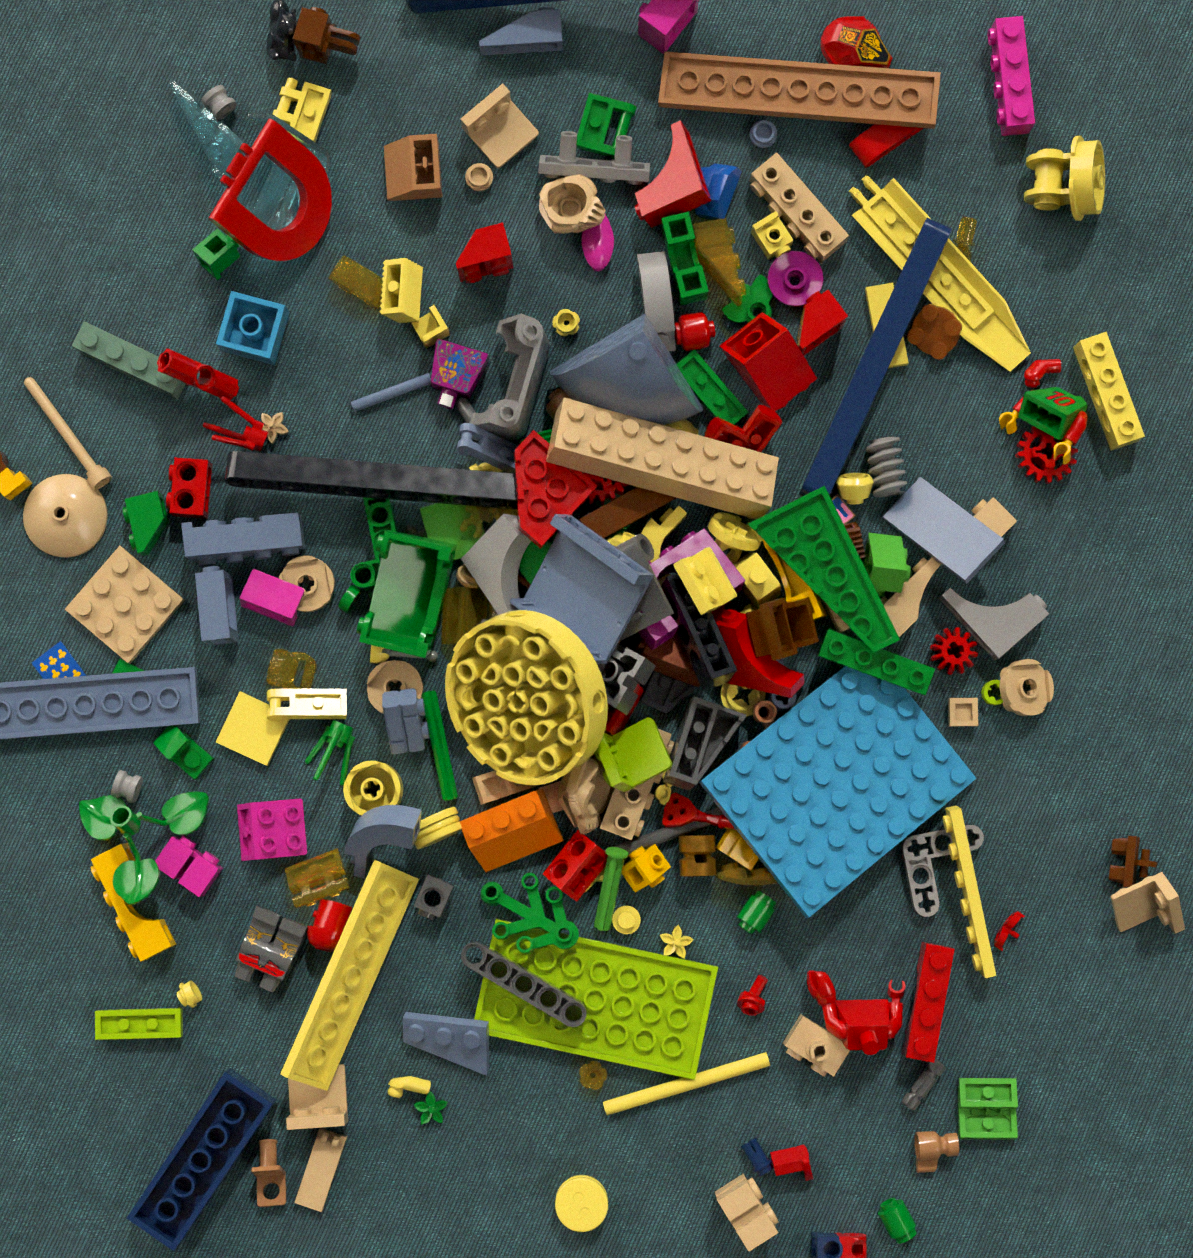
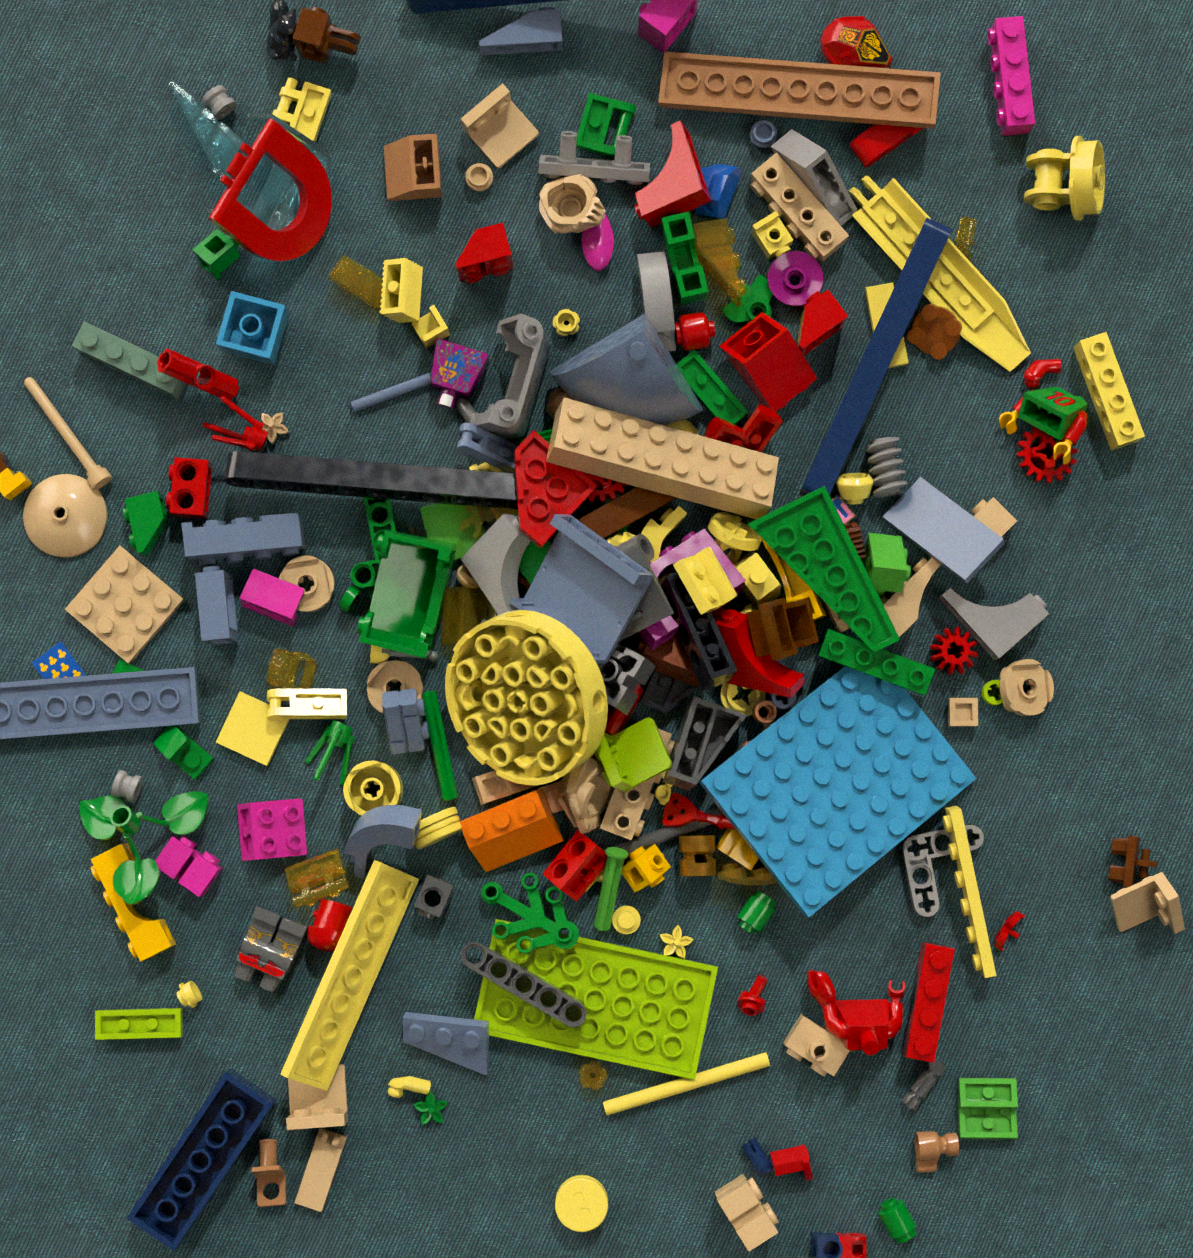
(817, 172): none -> light grey arch

